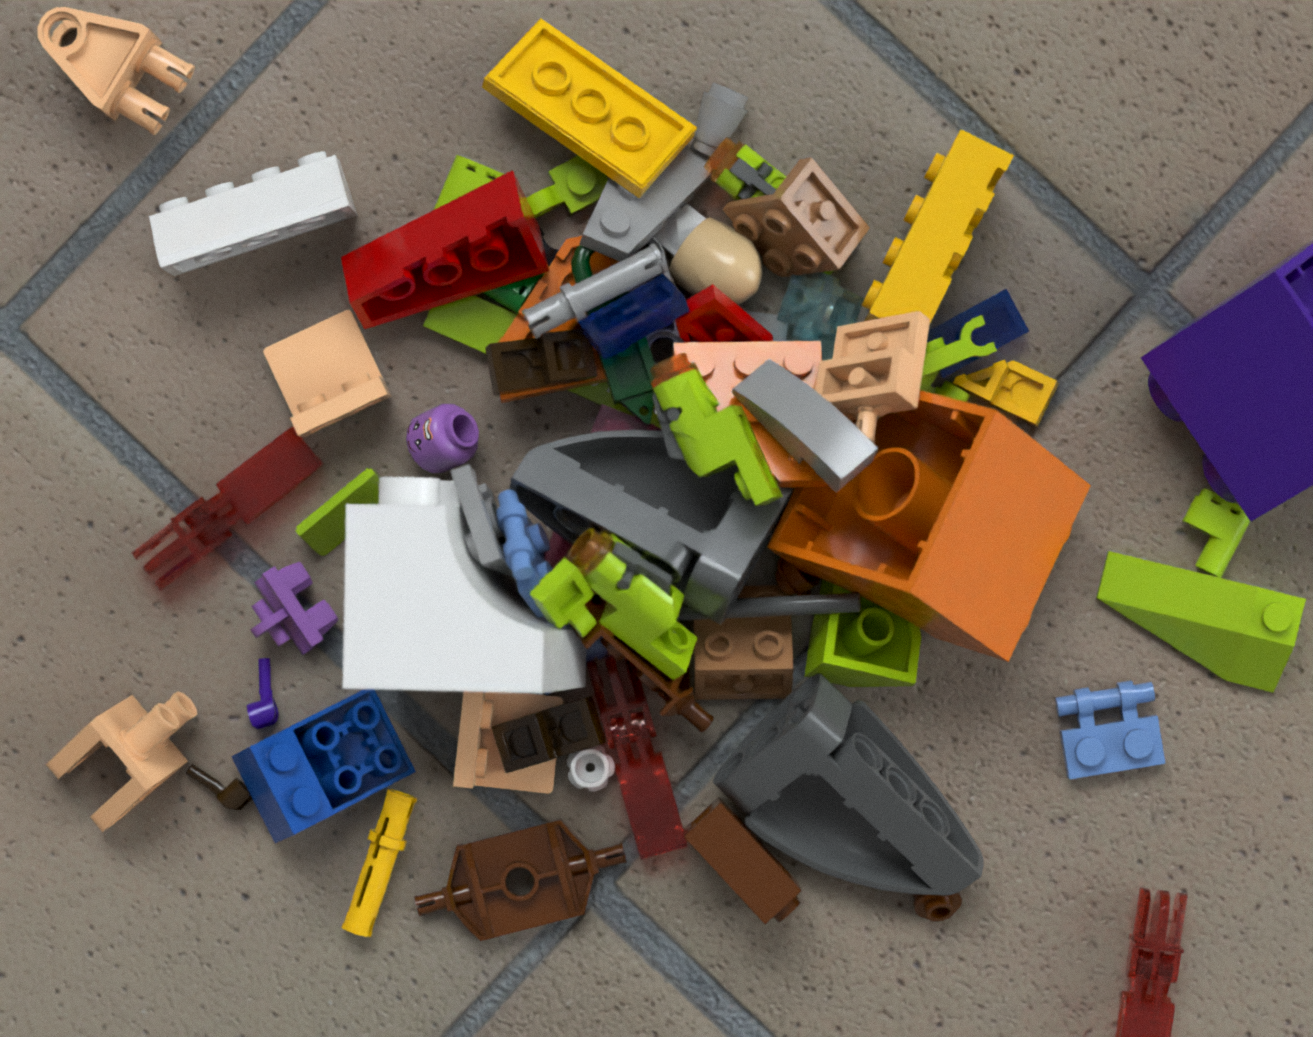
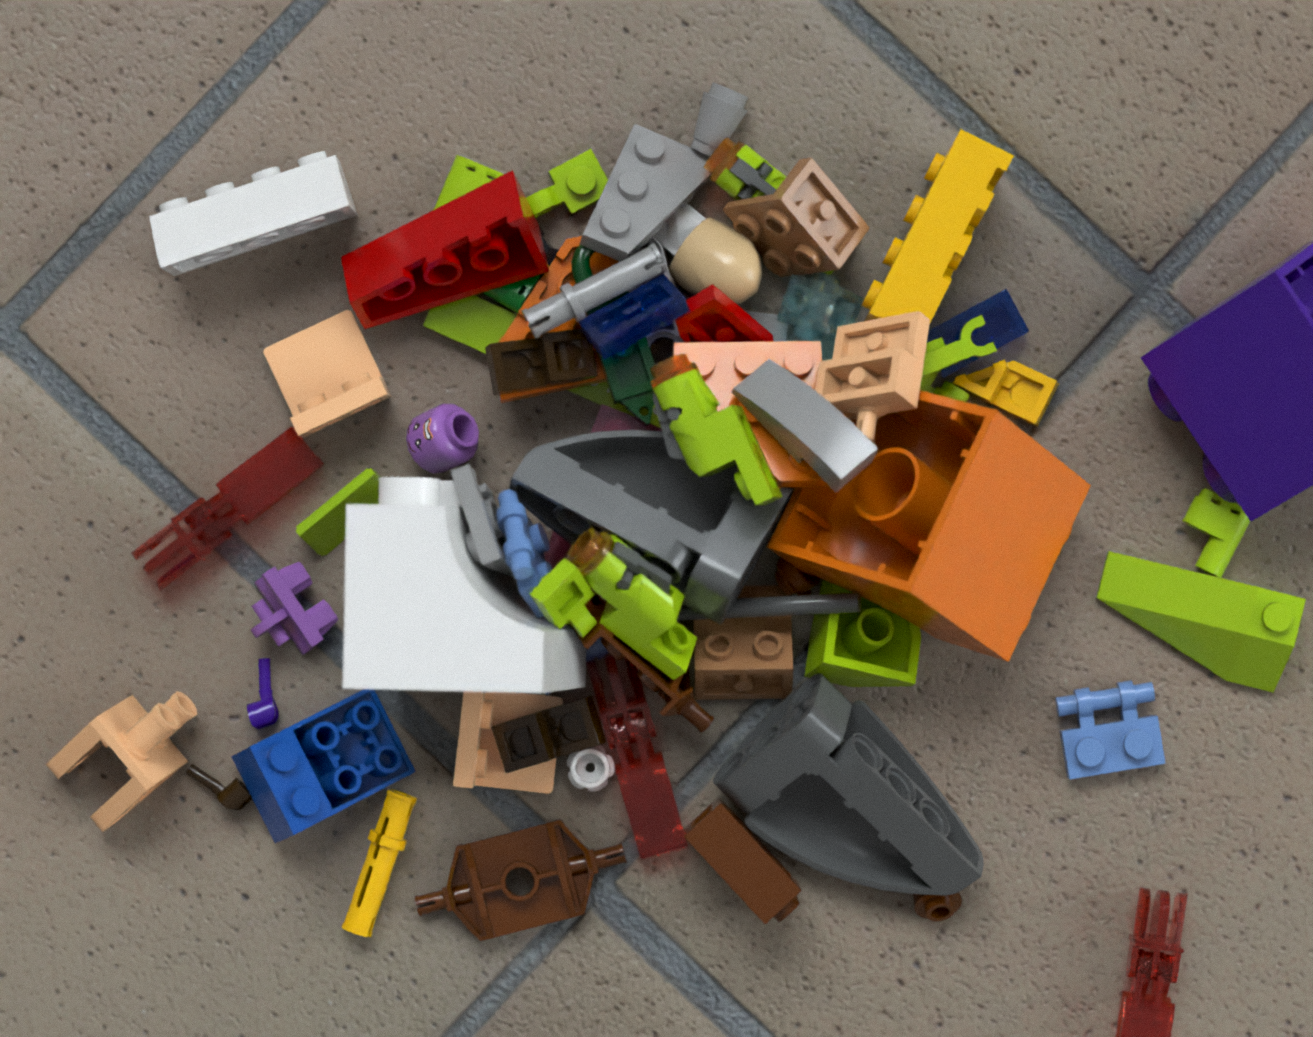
(111, 60): light nougat piece -> none
(589, 107): yellow tile -> none

